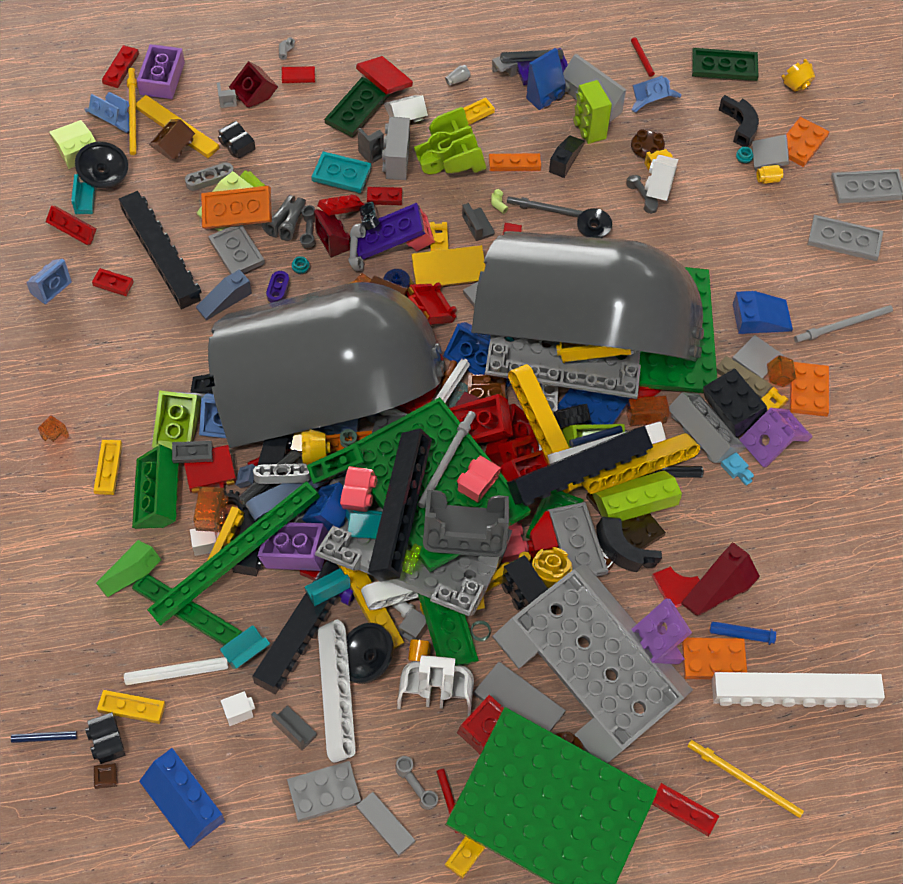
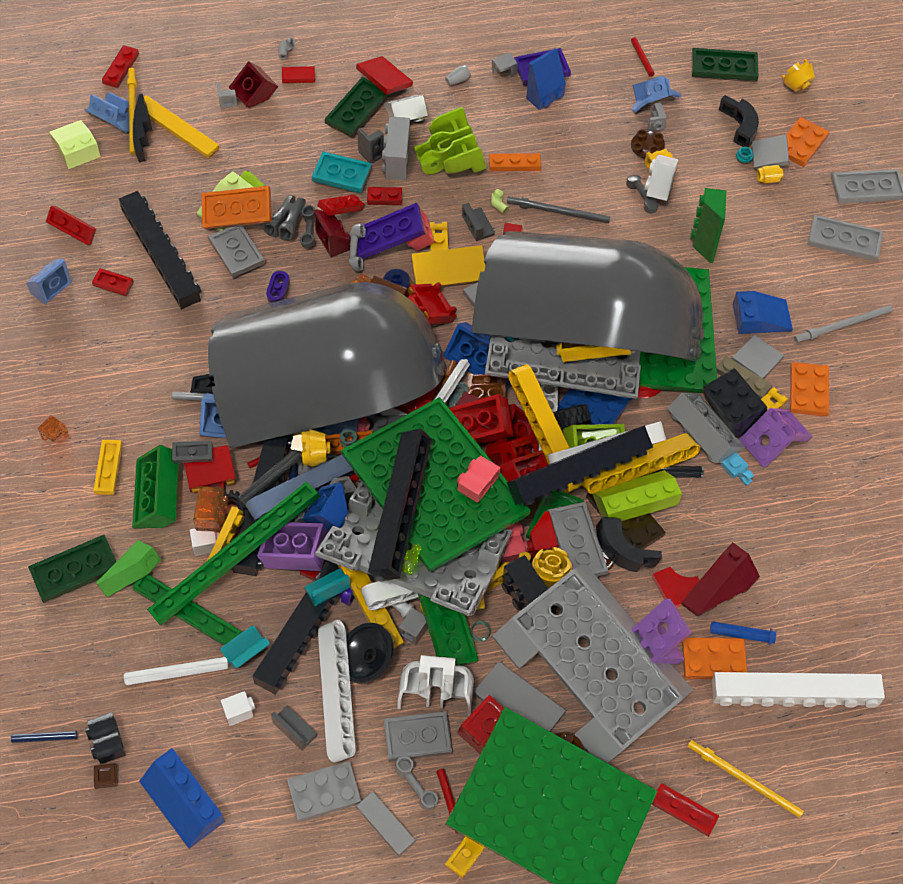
(72, 568): none -> dark green plate
(82, 197): teal panel -> none
(103, 157): black dish -> none
(131, 706): yellow plate -> none
(141, 125): none -> black slope
(160, 71): medium lavender brick -> none
(172, 139): reddish brown slope -> none
(176, 418): lime slope -> none
(221, 168): light grey beam -> none
(225, 294): sand blue slope -> none
(236, 139): black brick -> none
(245, 476): sand blue plate -> none
(299, 475): light grey beam -> none
(300, 265): teal plate -> none
(335, 464): green slope -> none
(358, 489): coral brick -> none
(363, 424): none -> coral plate
(363, 523): teal panel -> none
(369, 215): black beam -> none
(417, 736): none -> light grey tile
(418, 648): light orange piece -> none
(463, 429): light grey bar -> none
(466, 528): dark grey windscreen -> none
(478, 110): yellow plate -> none
(525, 55): dark grey axle -> none
(565, 156): black slope -> none
(582, 72): light grey slope -> none
(592, 112): lime brick -> none
(595, 436): dark blue bar -> none
(597, 218): black dish -> none
(647, 410): clear orange brick -> none
(657, 118): none -> light grey bracket
(709, 222): none -> green slope
(781, 371): clear orange panel -> none

